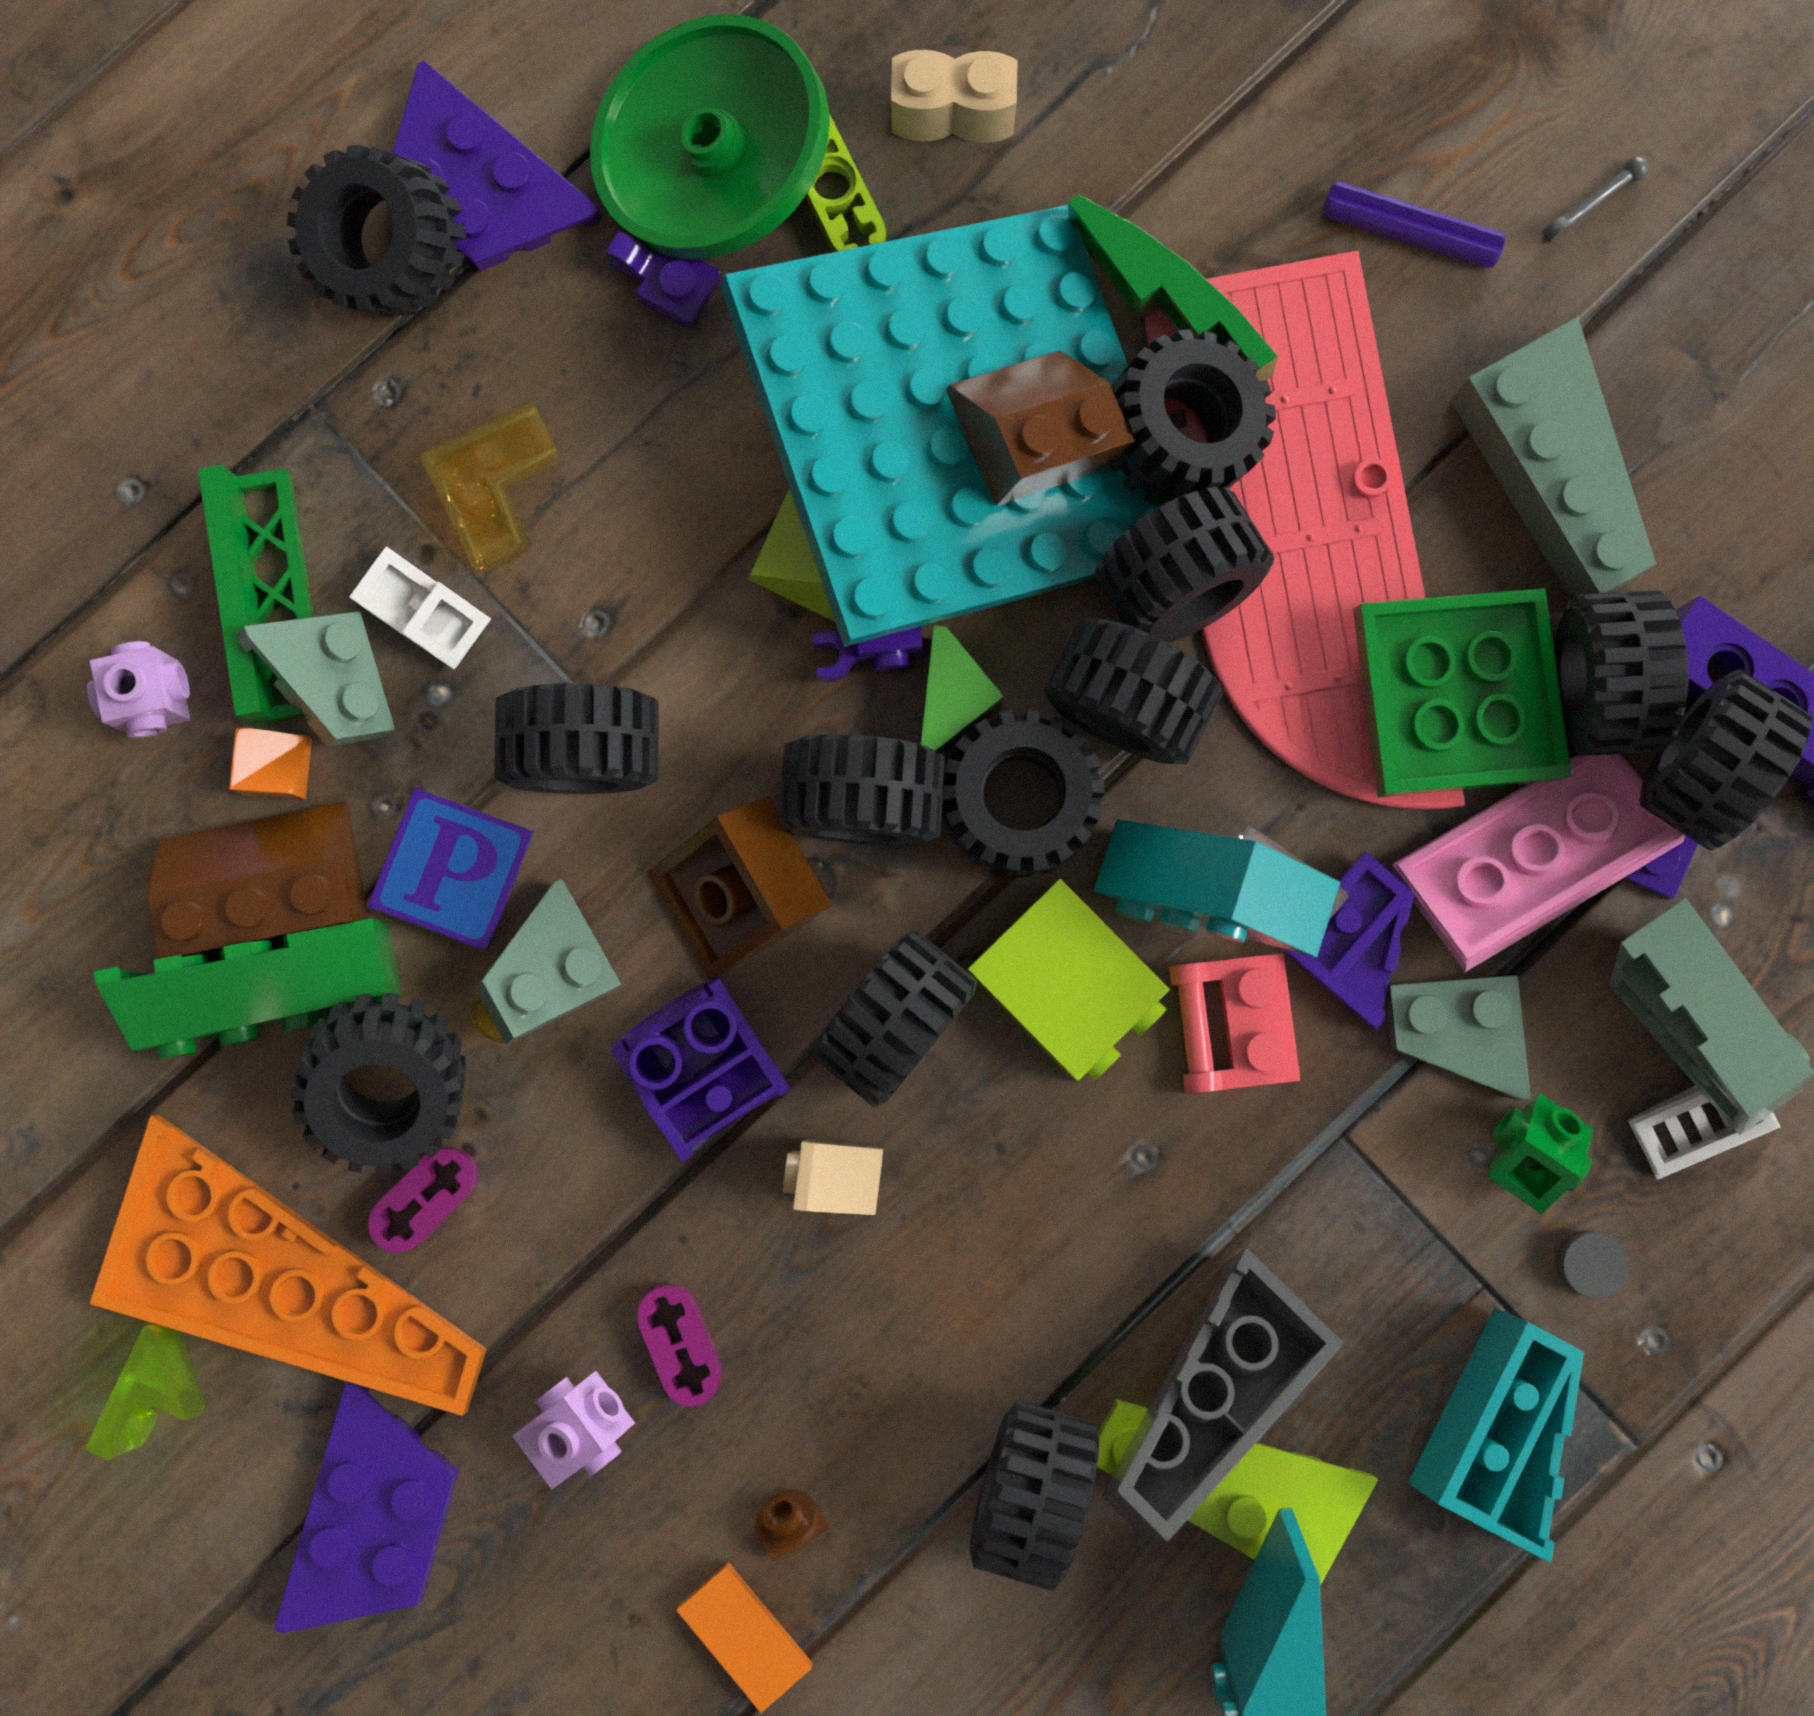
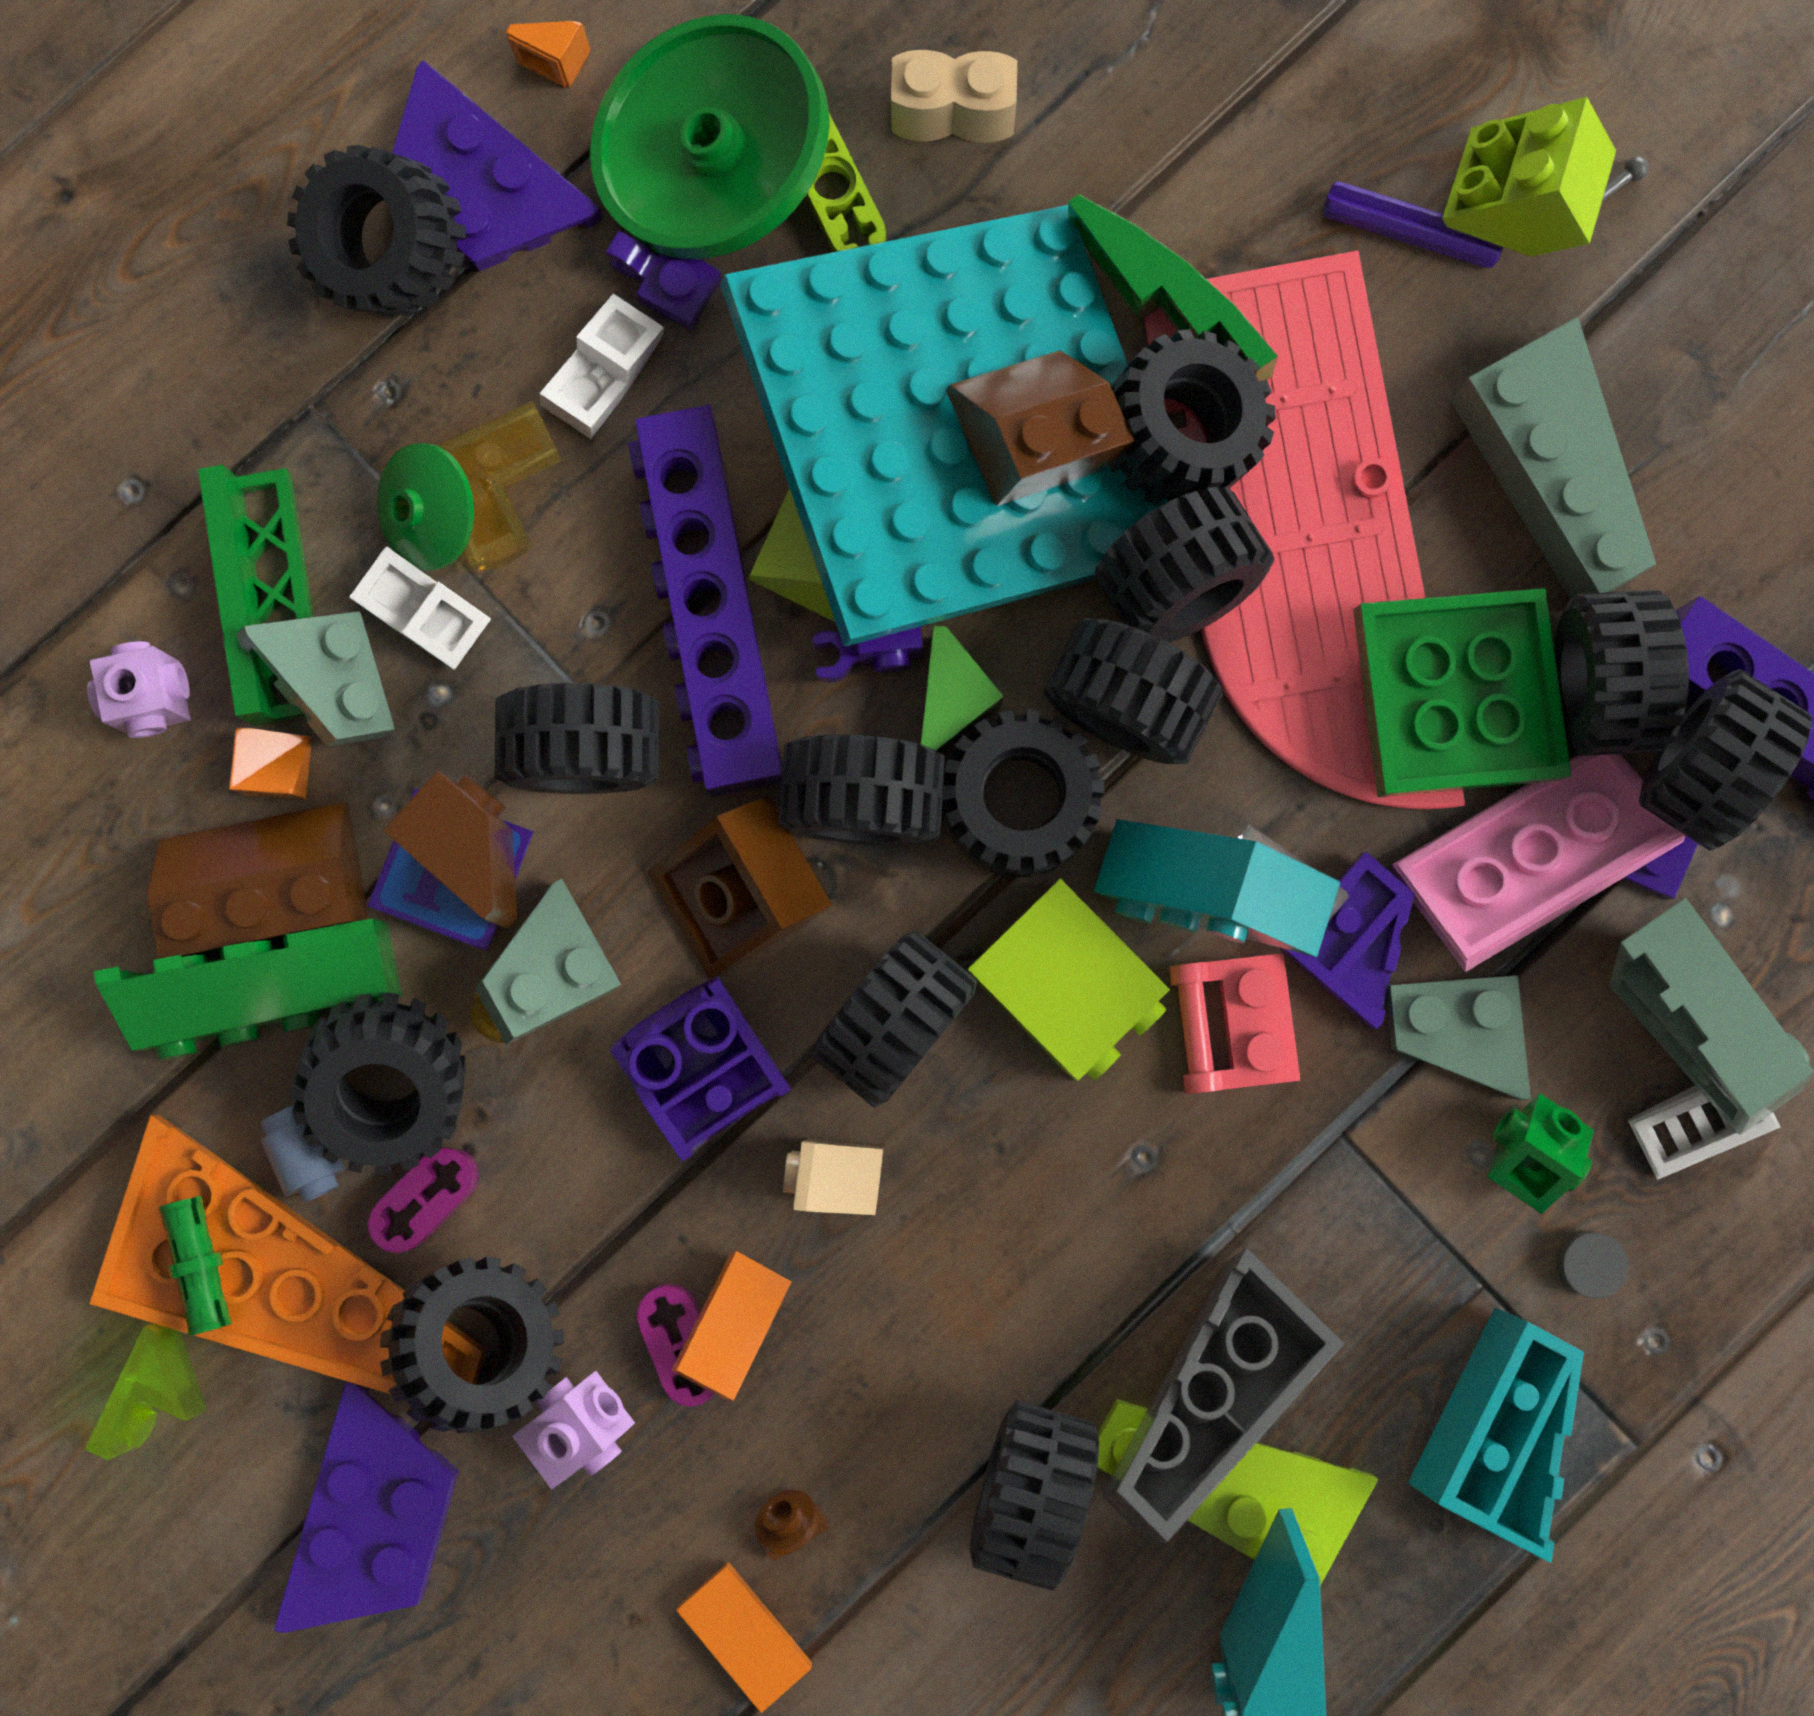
(195, 1265): none -> green pin
(294, 1161): none -> sand blue brick
(425, 506): none -> green dish
(463, 843): none -> reddish brown slope
(524, 1339): none -> black tyre
(550, 49): none -> orange slope
(603, 367): none -> white slope
(691, 443): none -> dark purple brick
(731, 1326): none -> orange tile
(1533, 179): none -> lime slope

